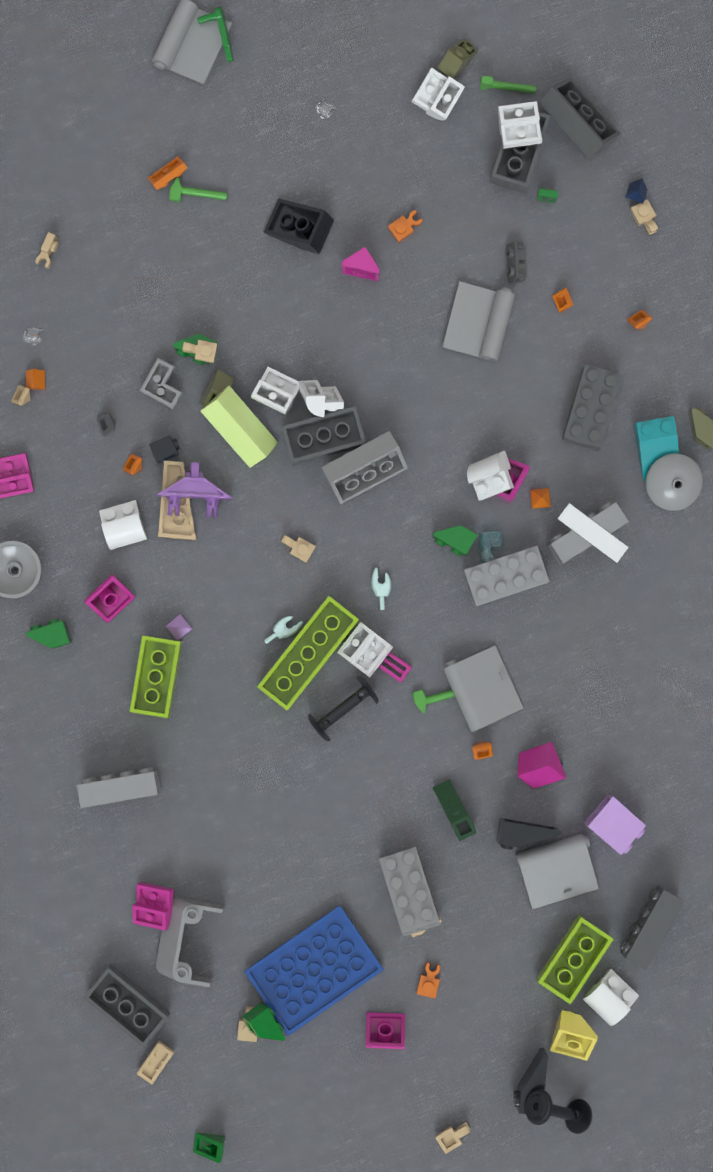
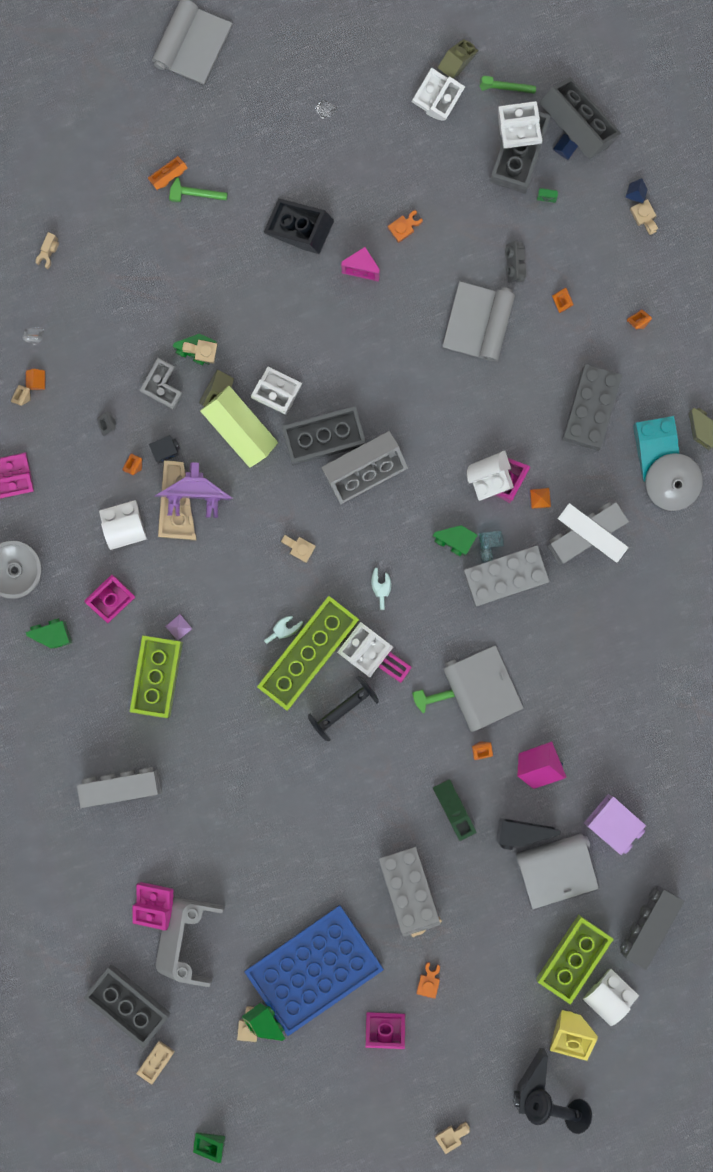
(220, 17): green piece -> none
(320, 398): white brick -> none
(565, 147): none -> dark blue slope

